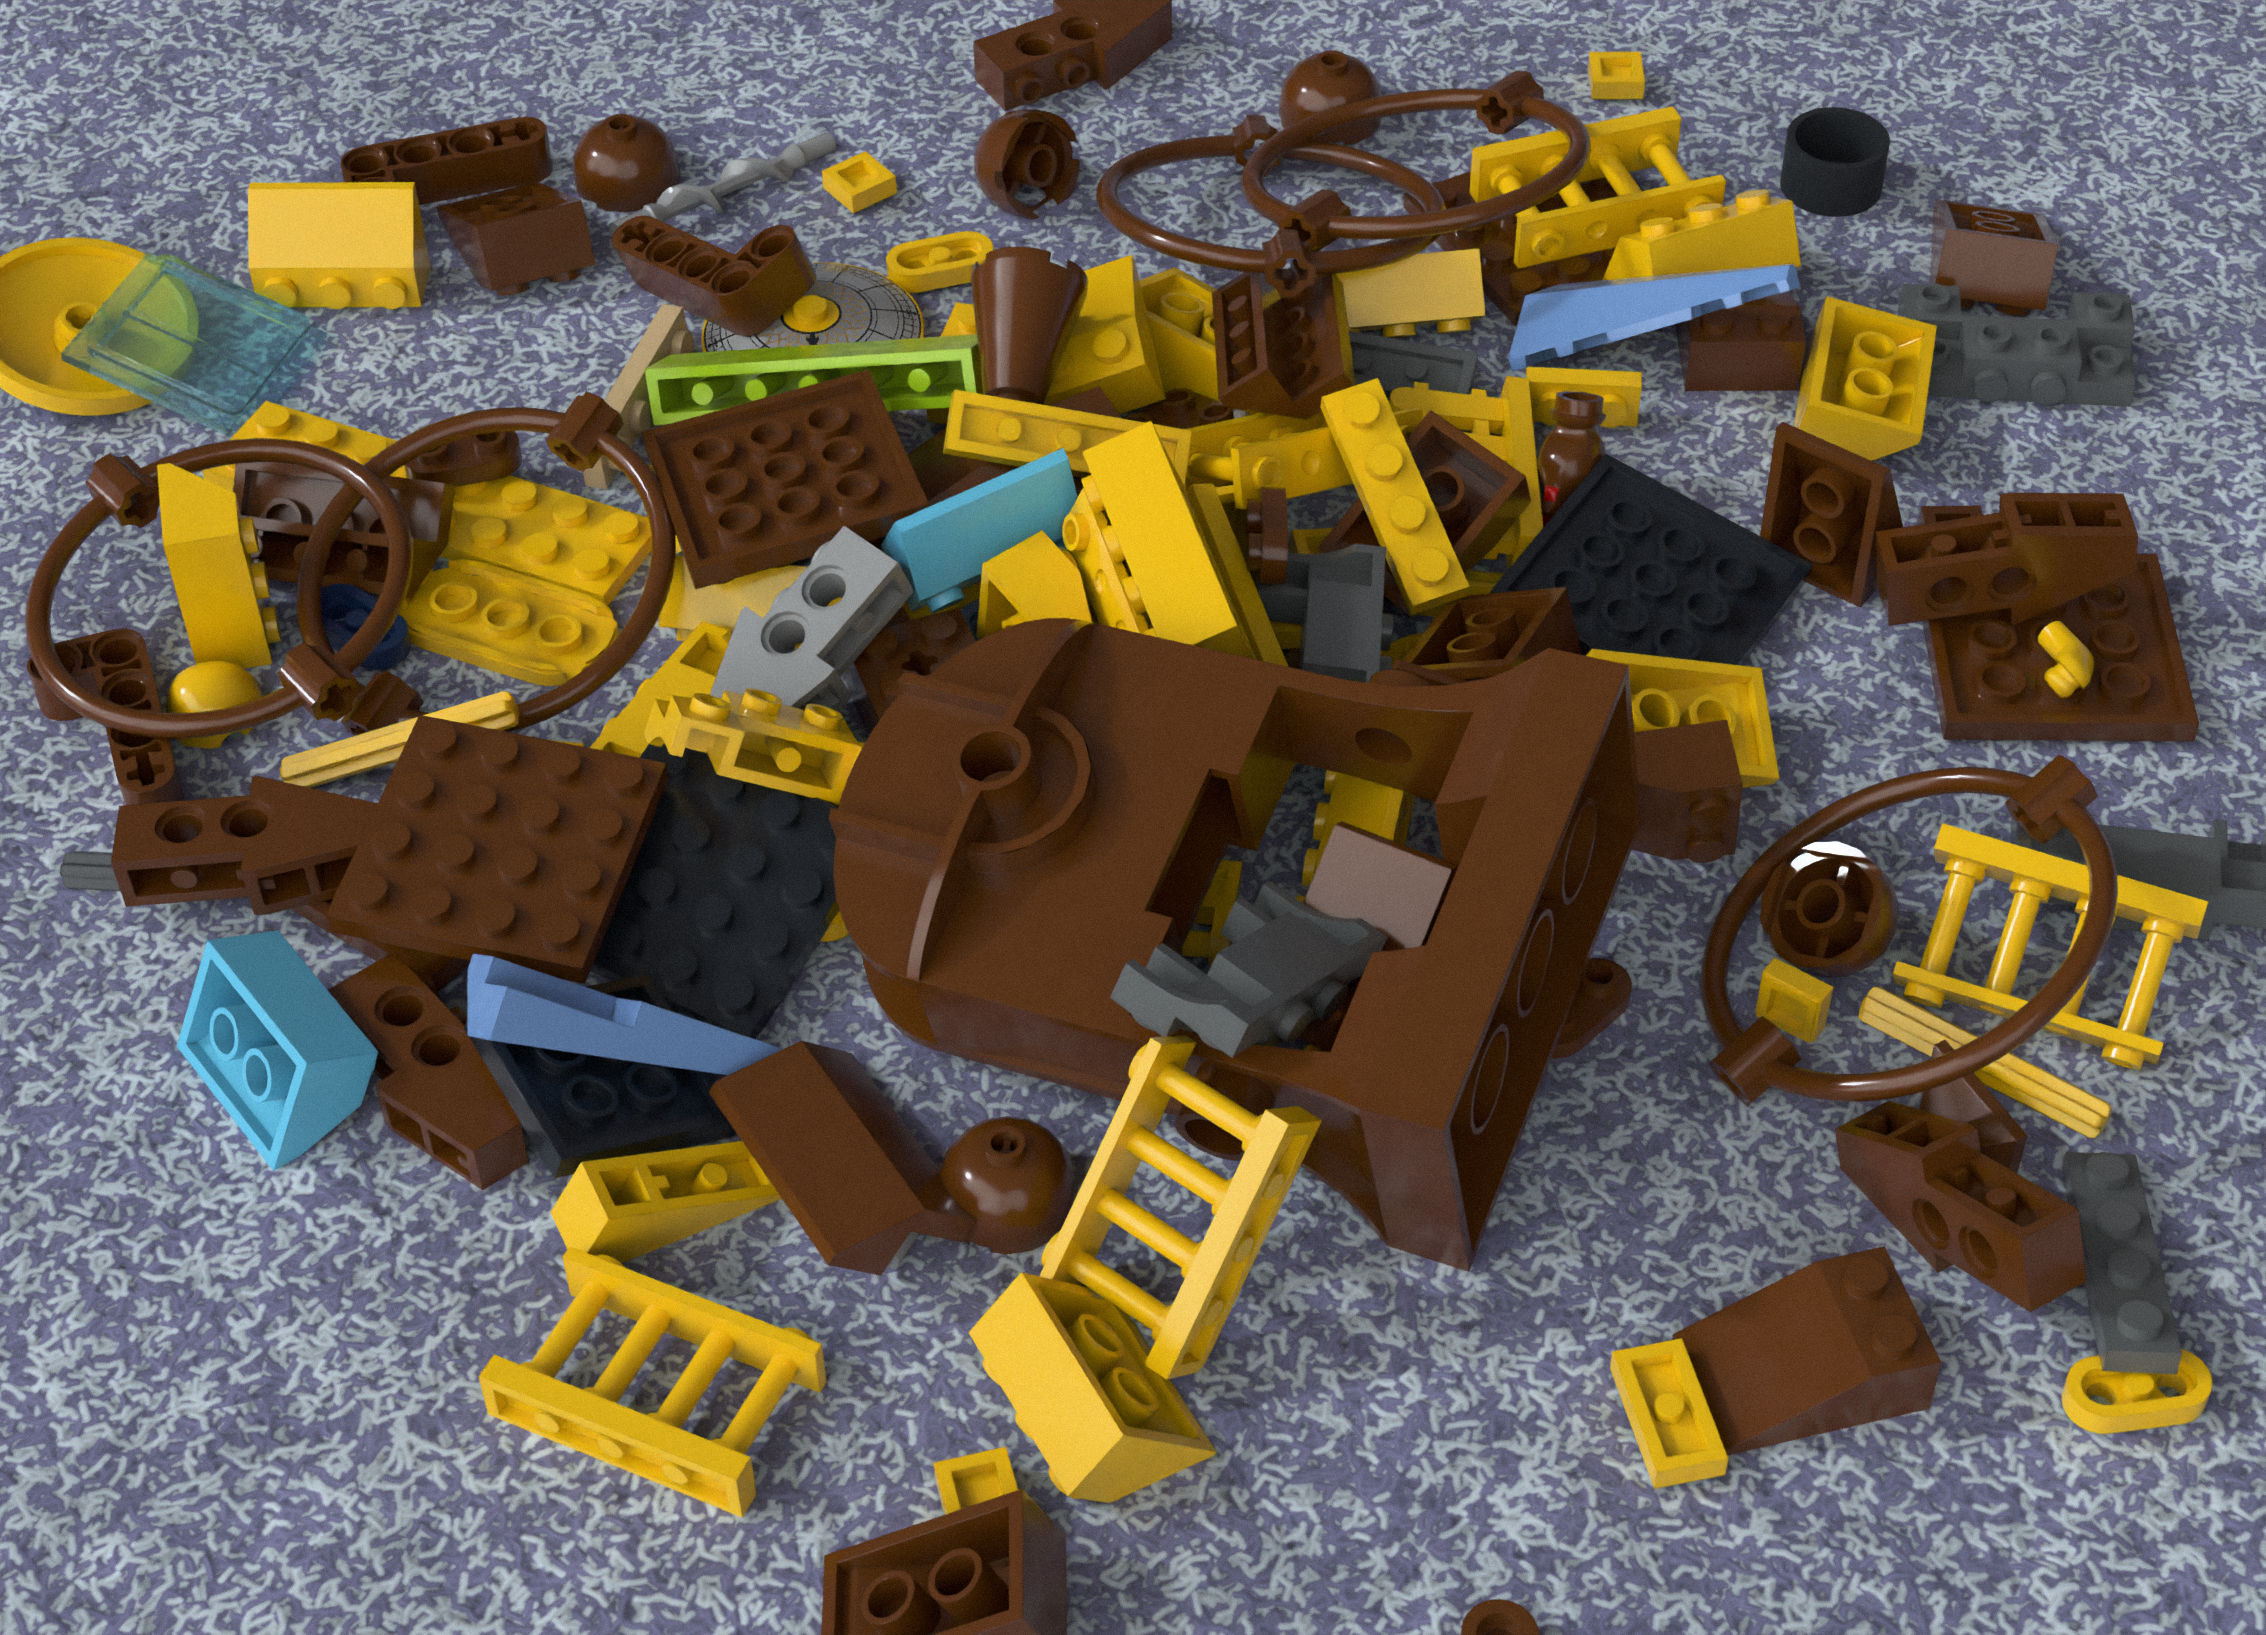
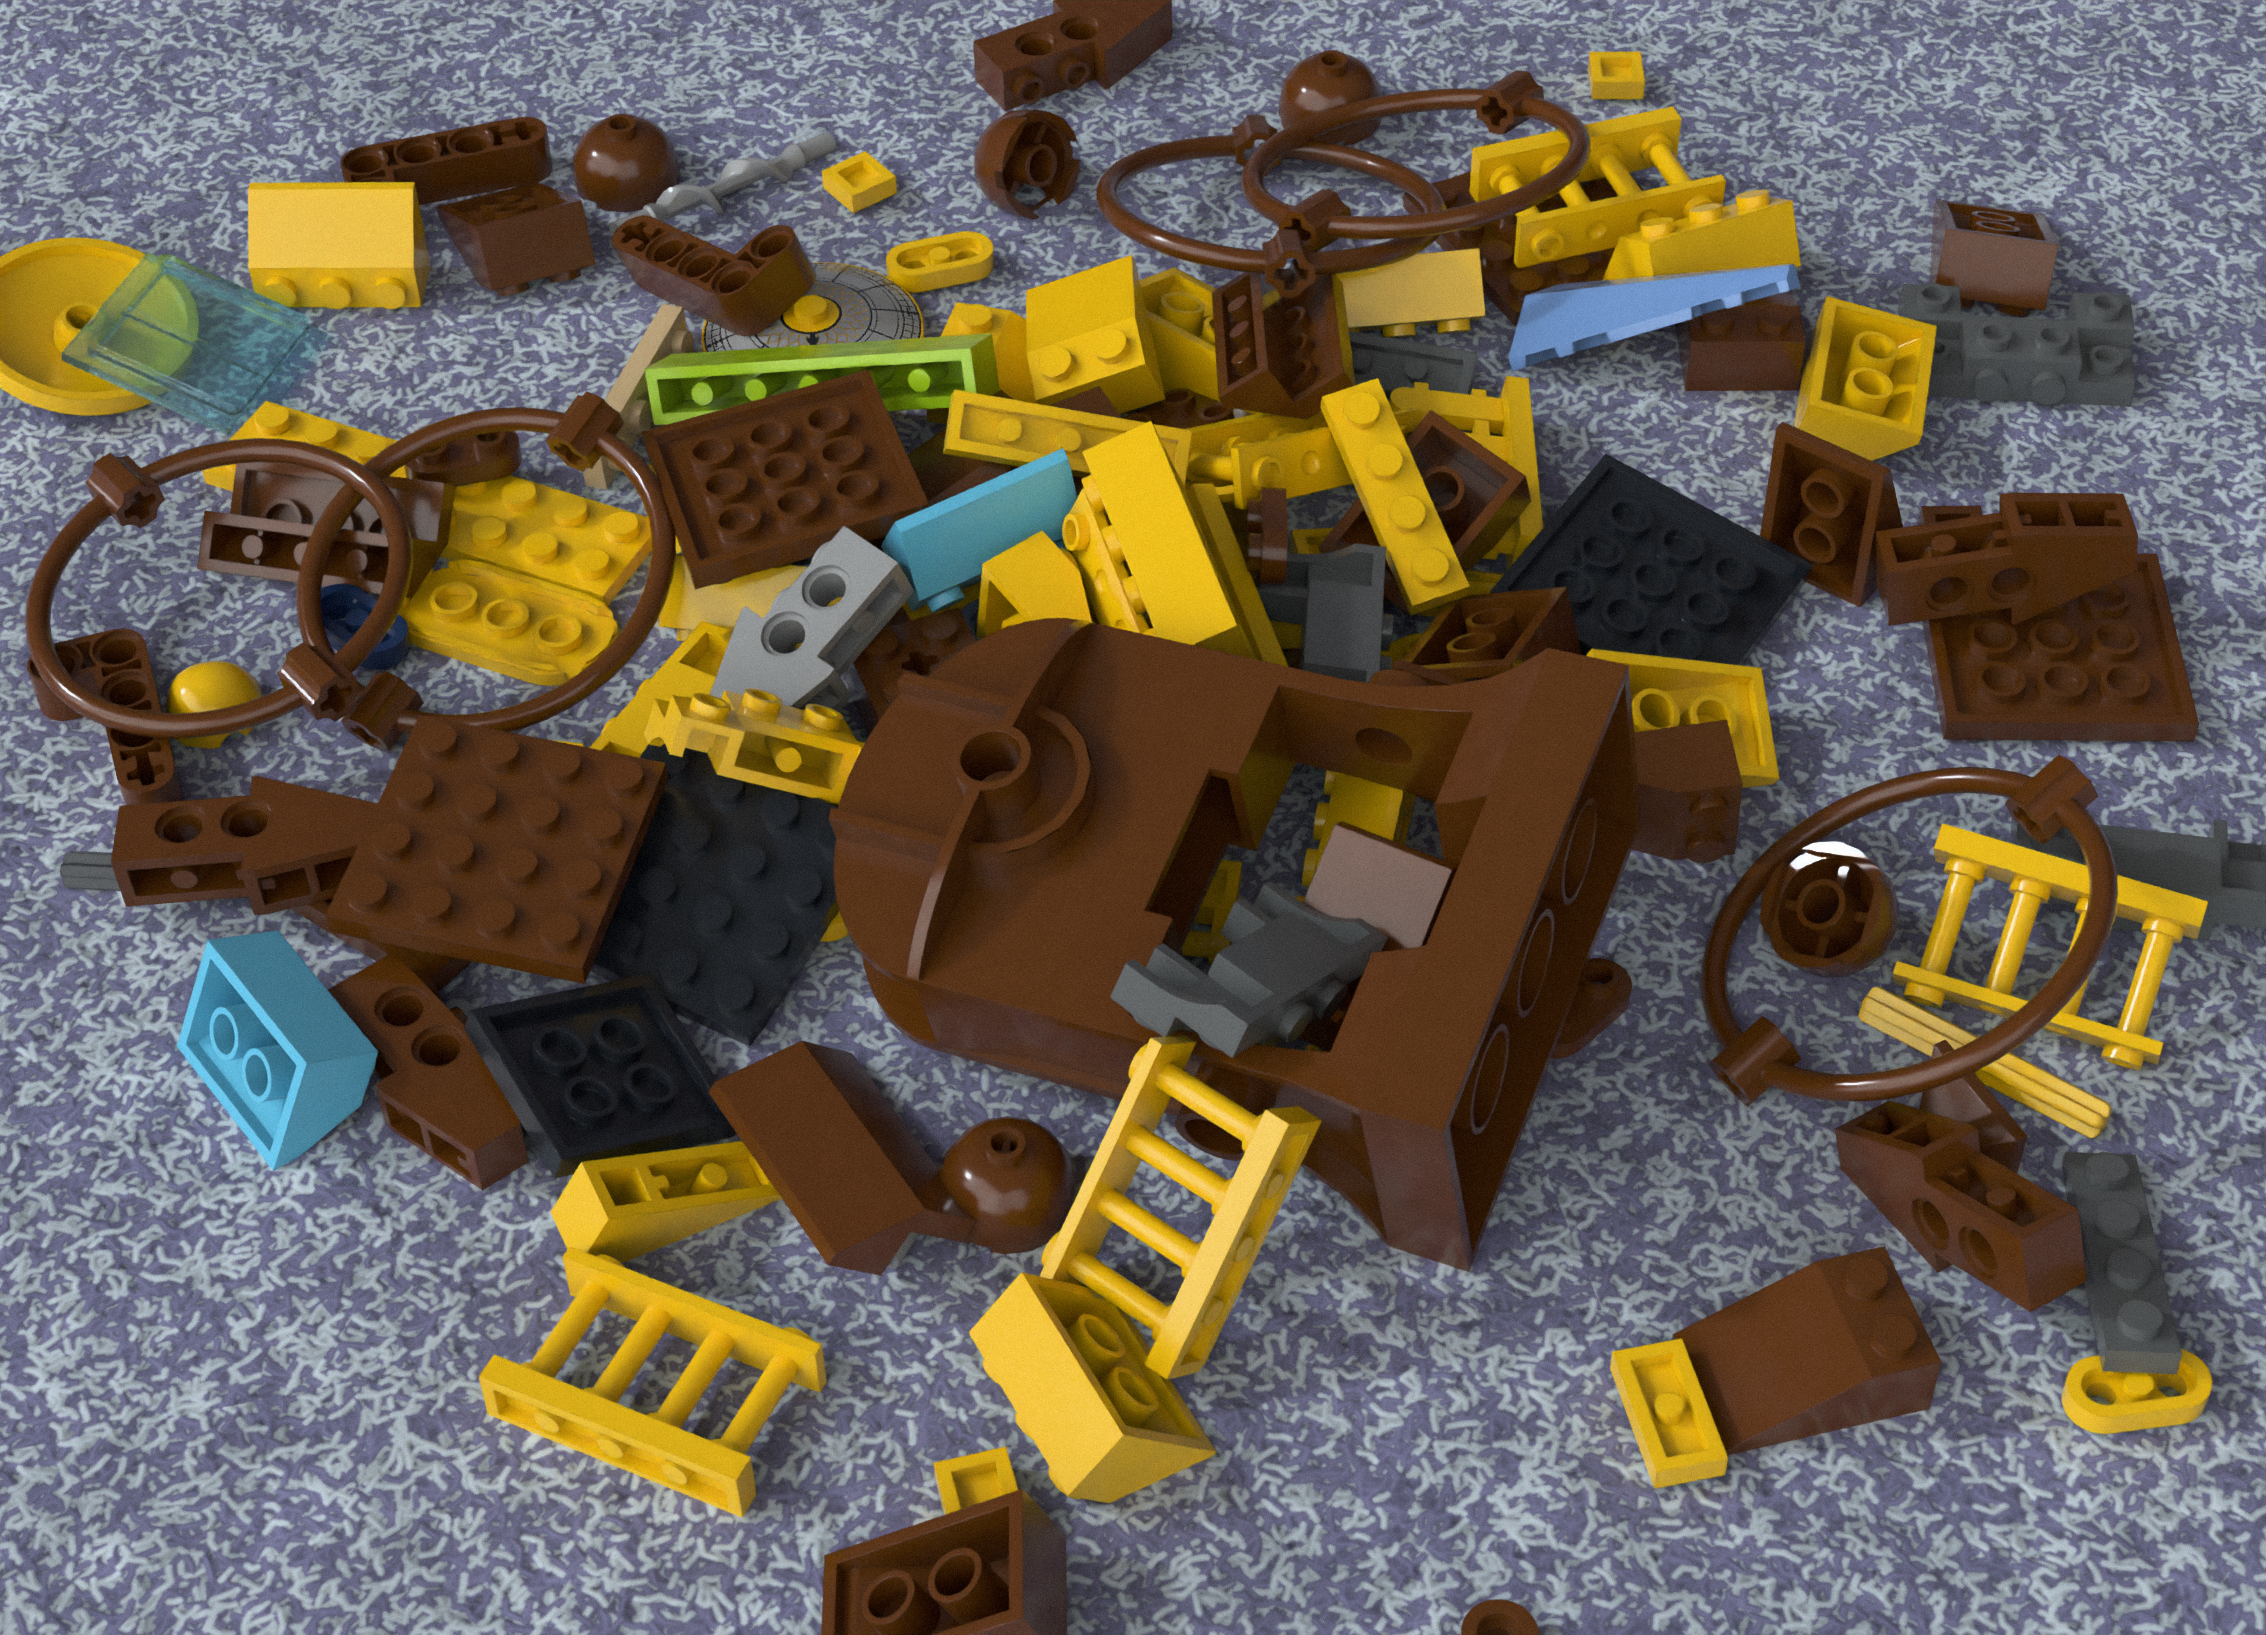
(214, 570): yellow slope -> none
(386, 744): yellow axle -> none
(555, 1014): medium blue wedge -> none
(1024, 319): reddish brown cone -> none
(1570, 448): reddish brown animal -> none
(1618, 388): yellow plate -> none
(1793, 1000): yellow tile -> none
(1834, 161): black piece -> none
(2073, 659): yellow arm -> none

